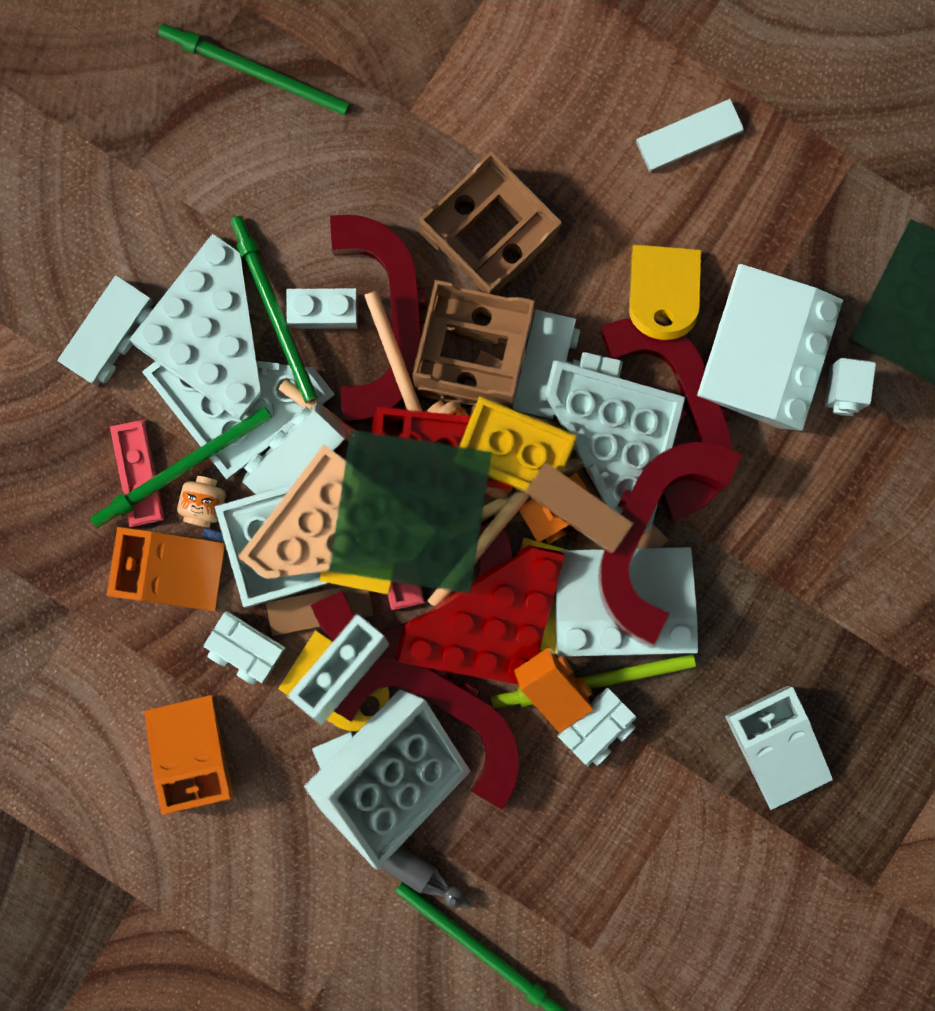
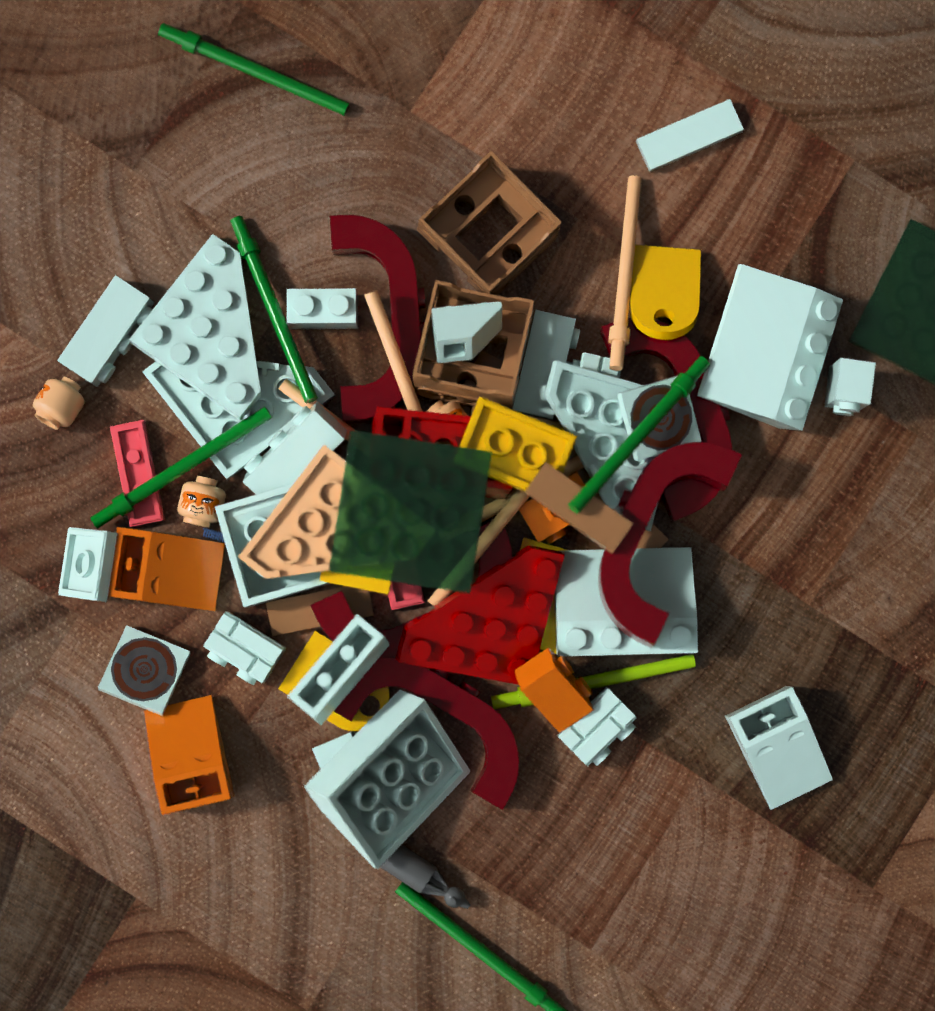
(58, 403): none -> light nougat head
(87, 564): none -> light aqua tile
(144, 670): none -> tile
(464, 330): none -> light aqua slope
(619, 333): none -> light nougat bar
(674, 429): none -> tile
(680, 387): none -> green bar

